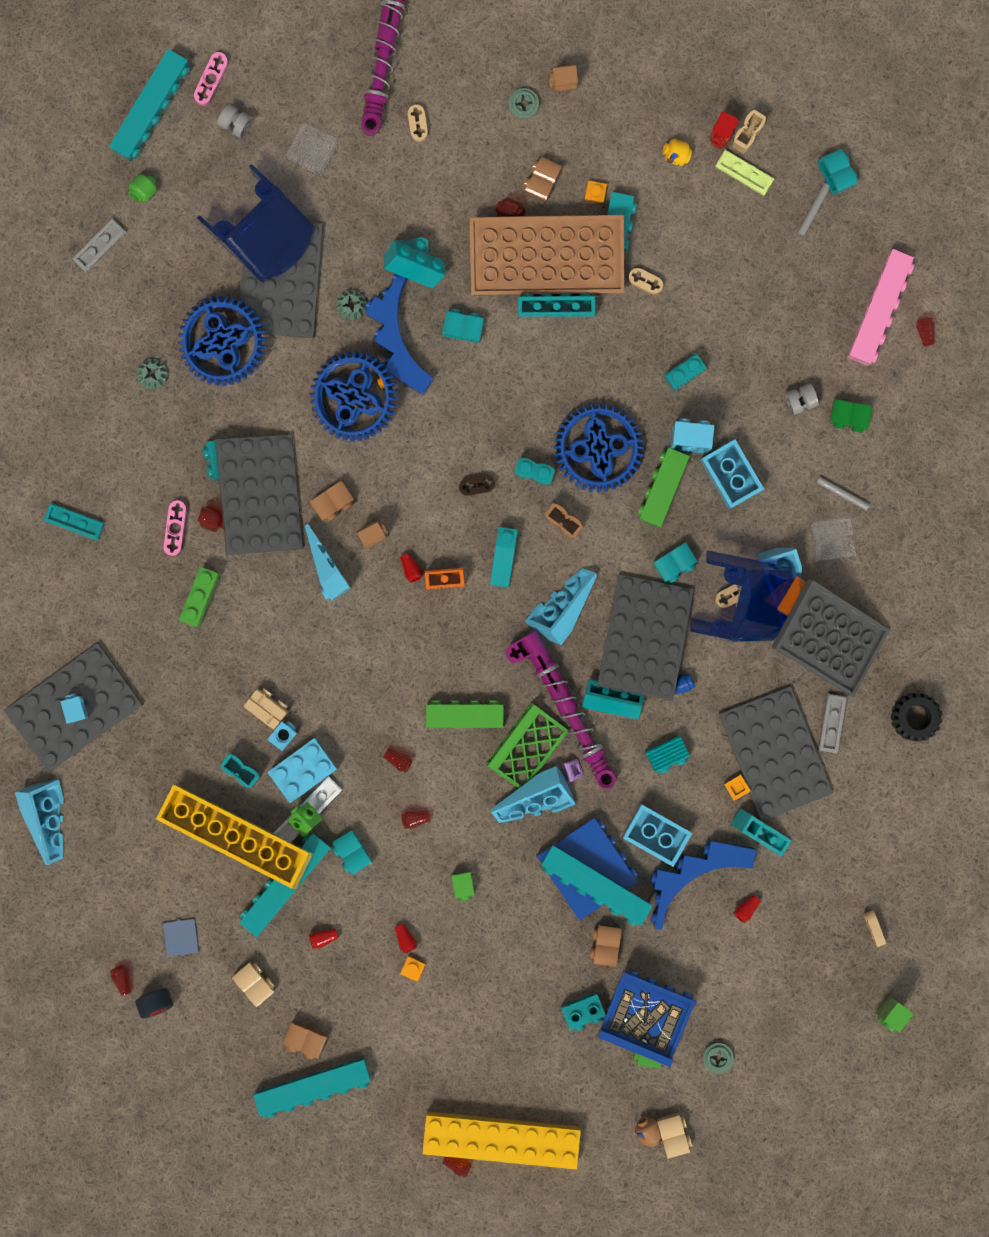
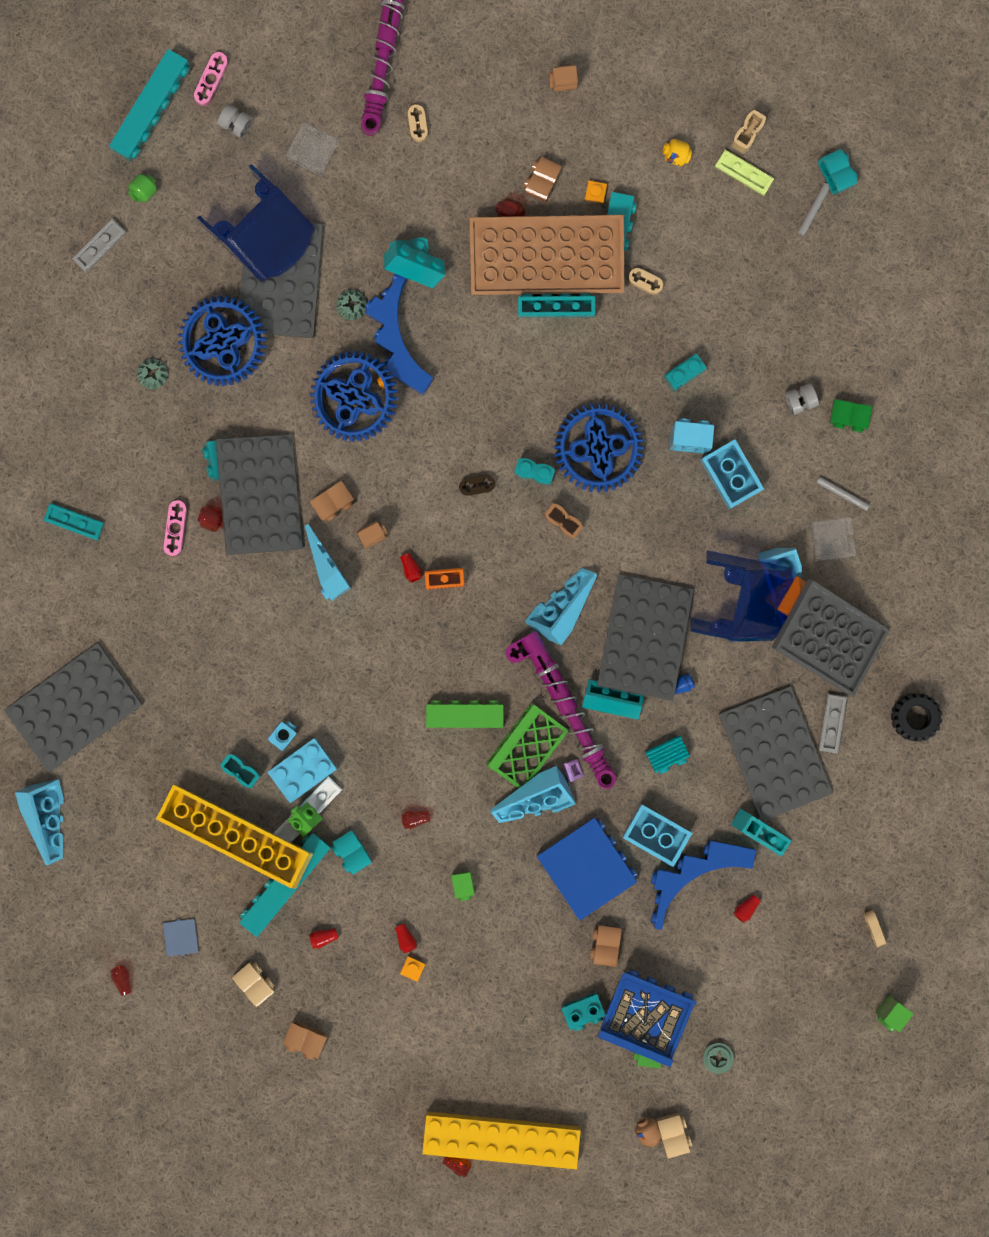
(74, 708): medium azure brick -> none
(154, 1003): black wheel -> none
(199, 597): bright green brick -> none
(266, 708): tan brick -> none
(312, 1087): teal brick -> none
(400, 761): clear red cone -> none
(462, 326): teal brick -> none
(503, 557): teal slope -> none
(516, 98): sand green gear -> none
(596, 885): teal brick -> none
(664, 487): bright green brick -> none
(675, 562): teal brick -> none
(723, 130): red brick -> none
(725, 592): tan beam -> none
(737, 787): light orange plate -> none
(880, 307): bright pink brick -> none
(926, 331): clear red cone -> none

